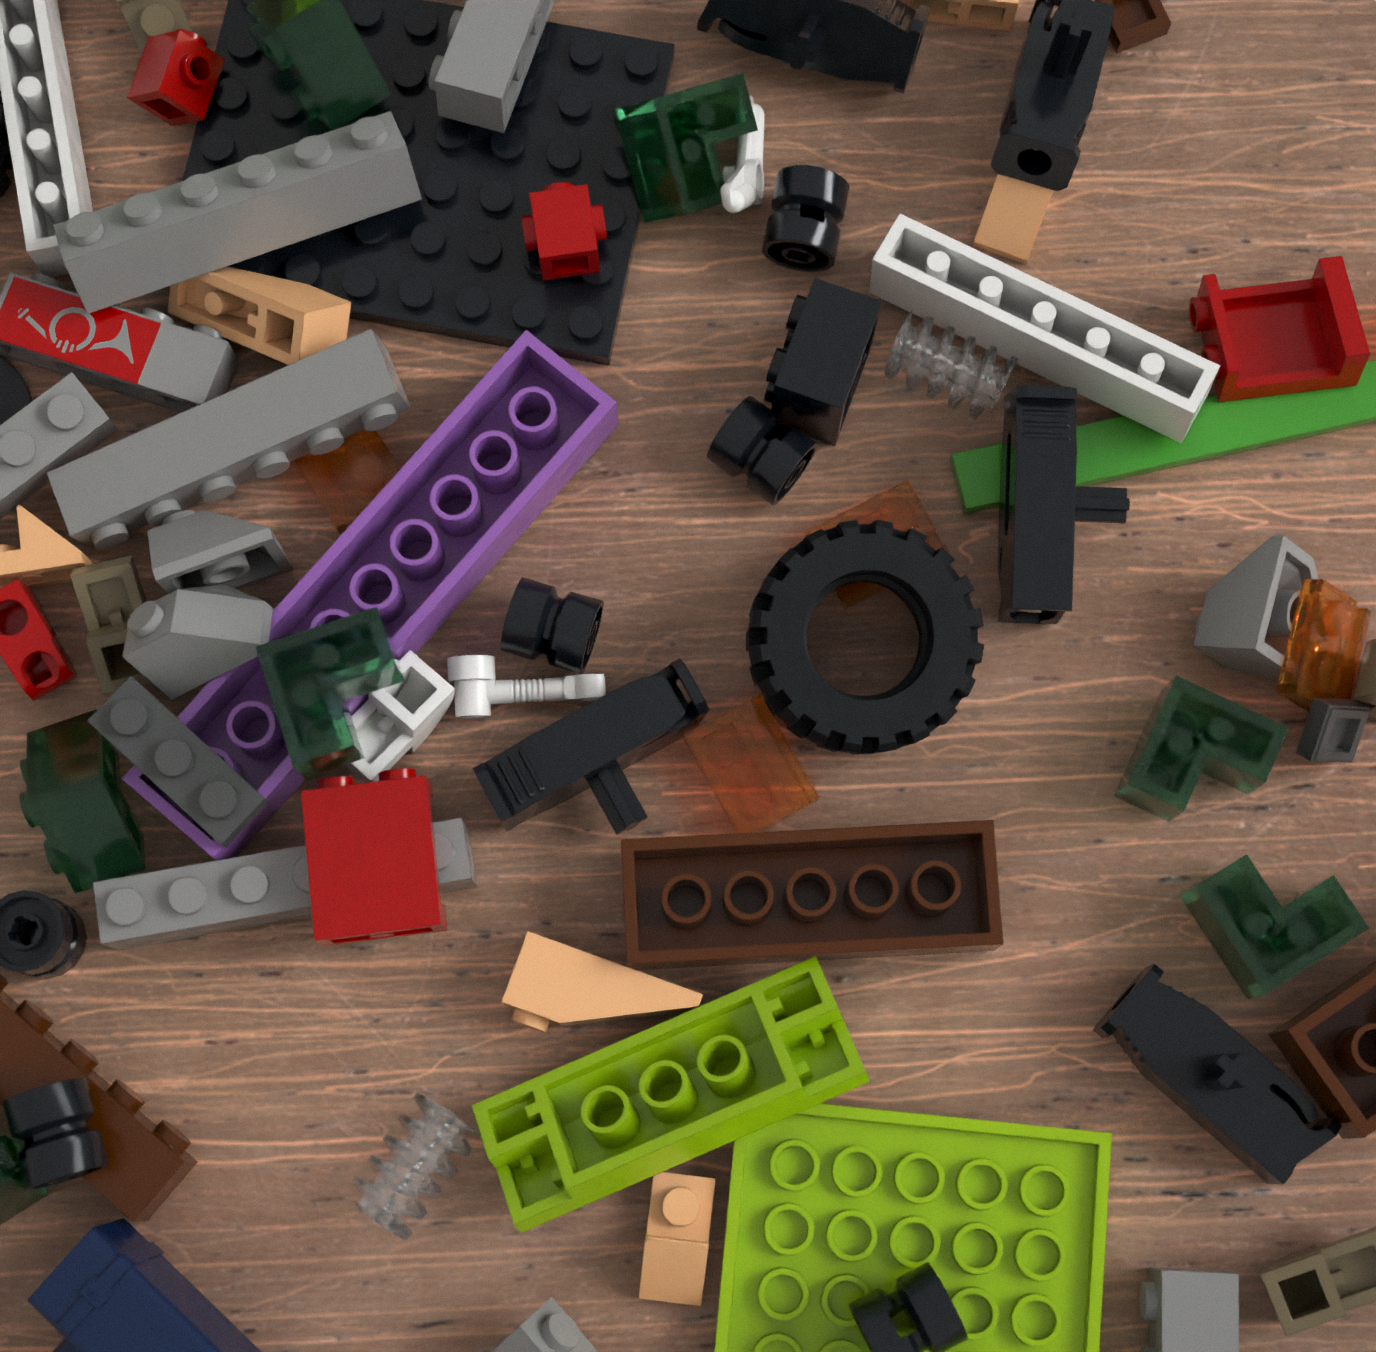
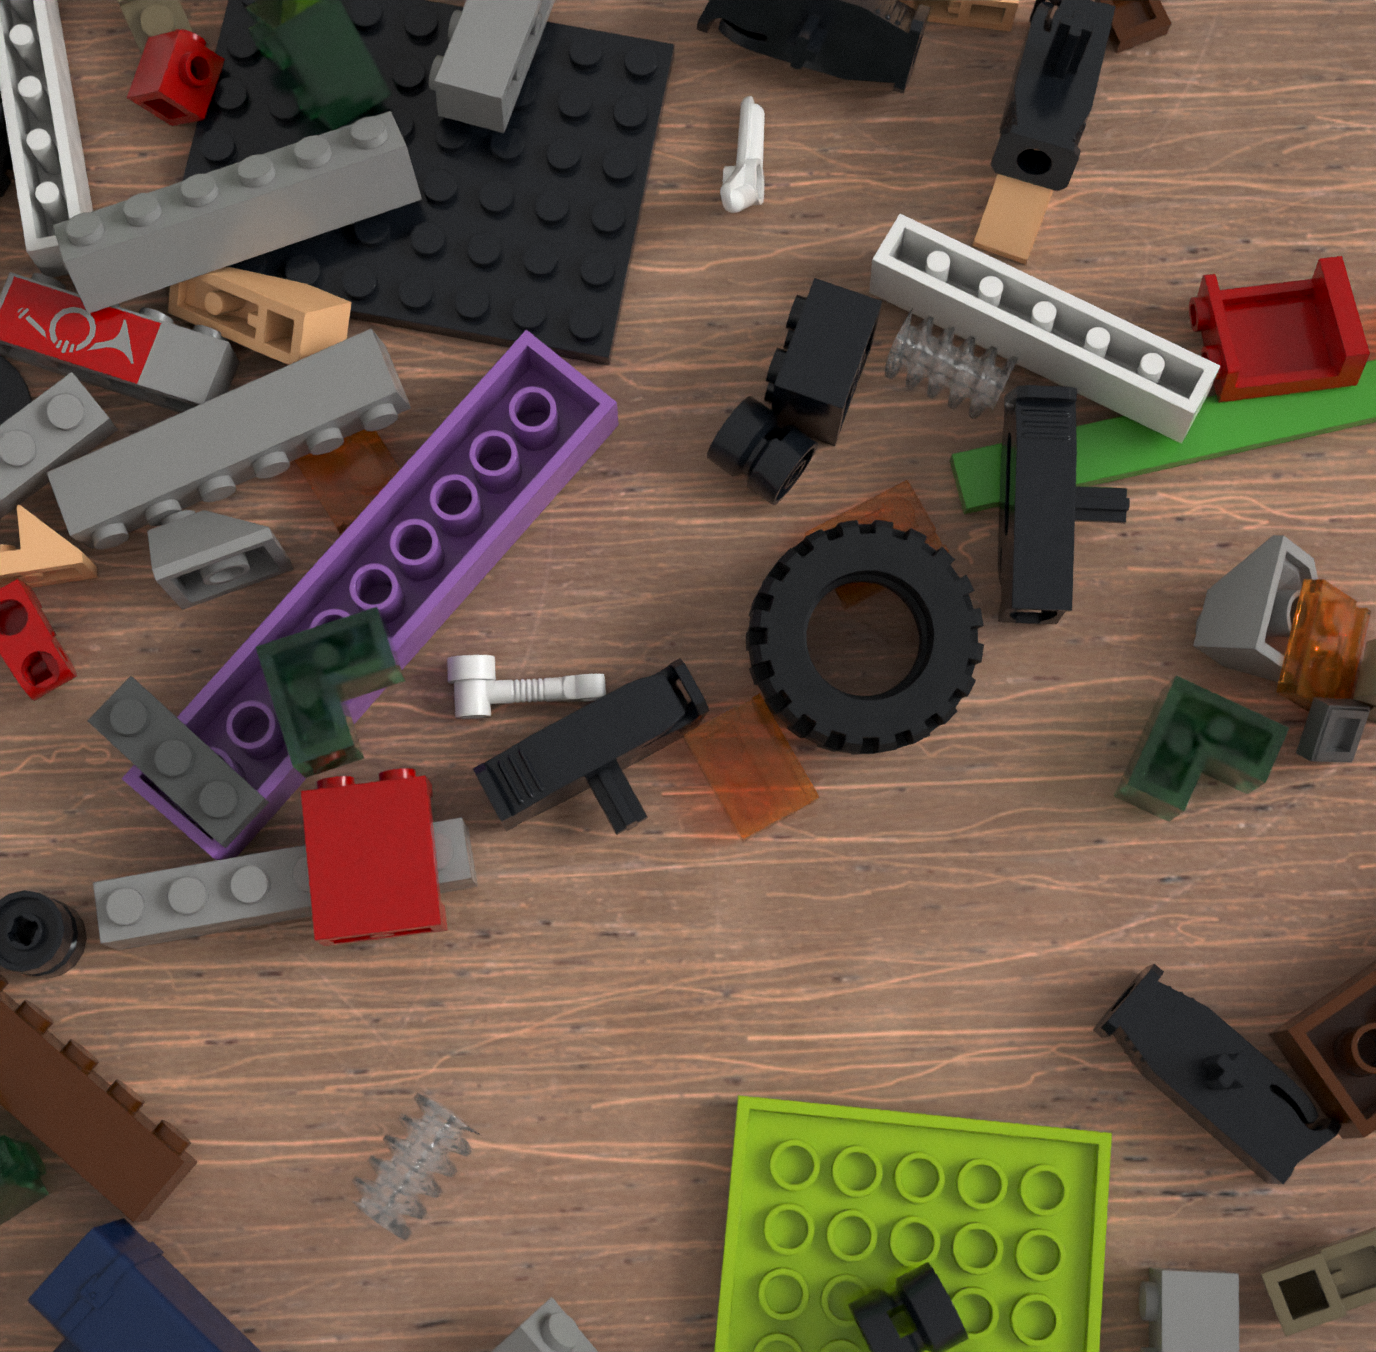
(55, 1133): black wheel -> none
(80, 803): clear green brick -> none
(107, 598): dark tan brick -> none
(195, 636): light grey slope -> none
(399, 717): white brick -> none
(551, 625): black wheel -> none
(564, 230): red brick -> none
(579, 988): light nougat slope -> none
(668, 1094): lime slope -> none
(673, 145): clear green brick -> none
(677, 1238): light nougat slope -> none
(806, 217): black wheel -> none
(811, 895): reddish brown brick -> none
(1266, 940): clear green brick -> none

